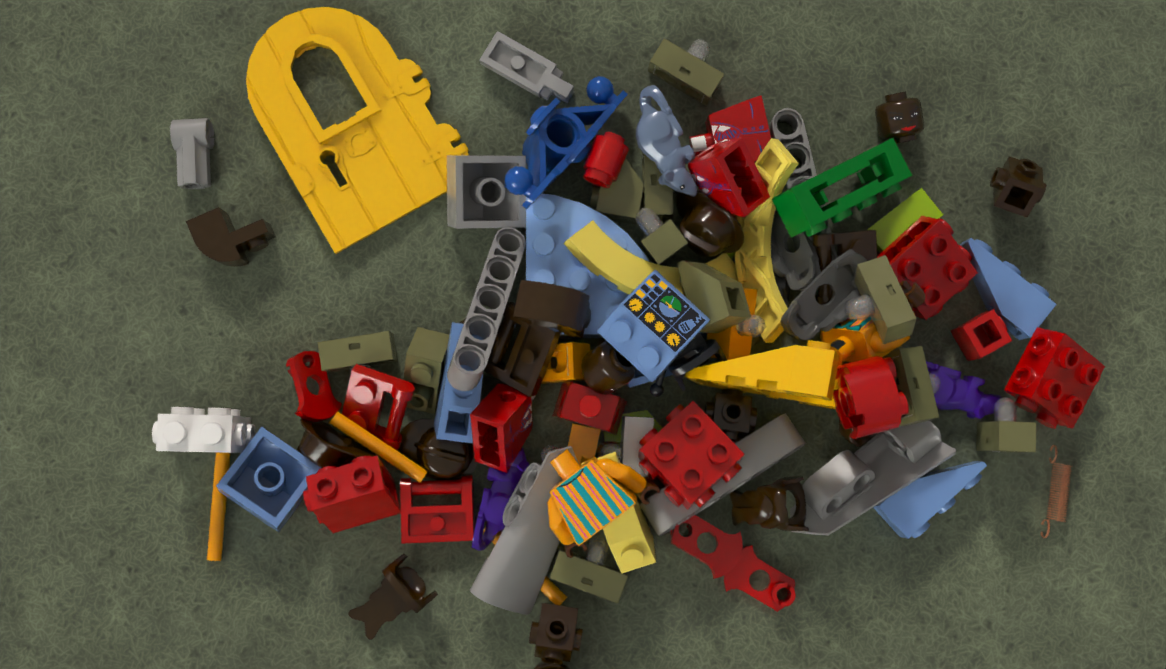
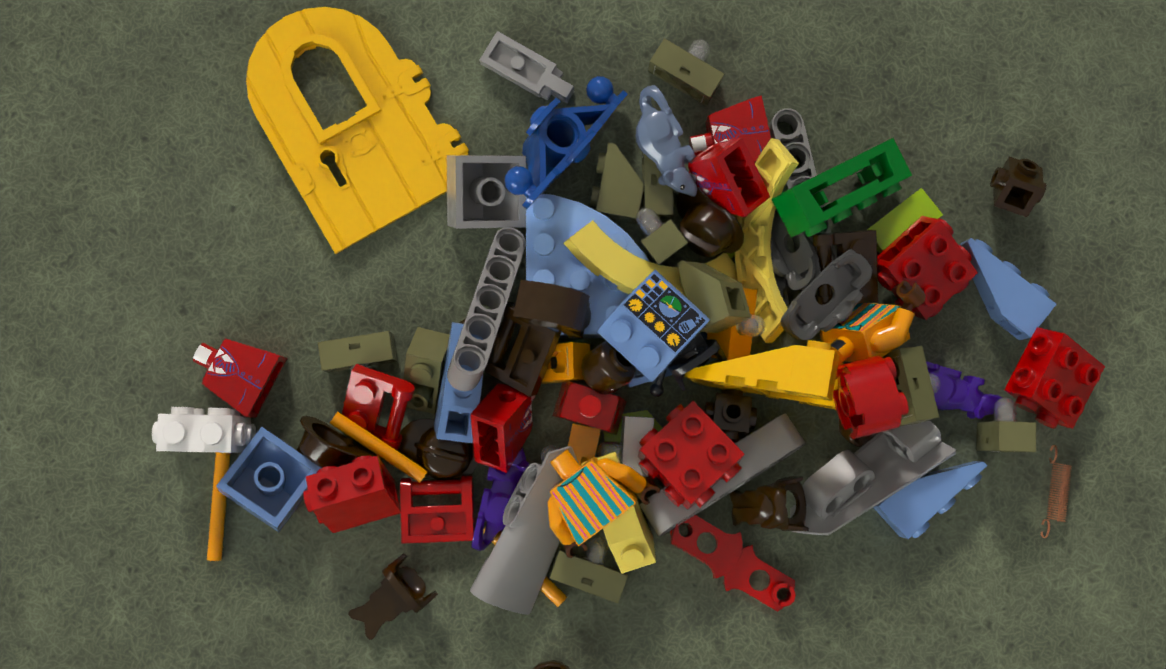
(193, 145): light grey piece -> none
(221, 242): dark brown brick -> none
(239, 374): none -> red torso
(311, 406): red piece -> none
(555, 634): dark brown brick -> none
(605, 159): red brick -> none
(882, 300): olive piece -> none
(899, 118): dark brown head -> none
(981, 335): red brick -> none

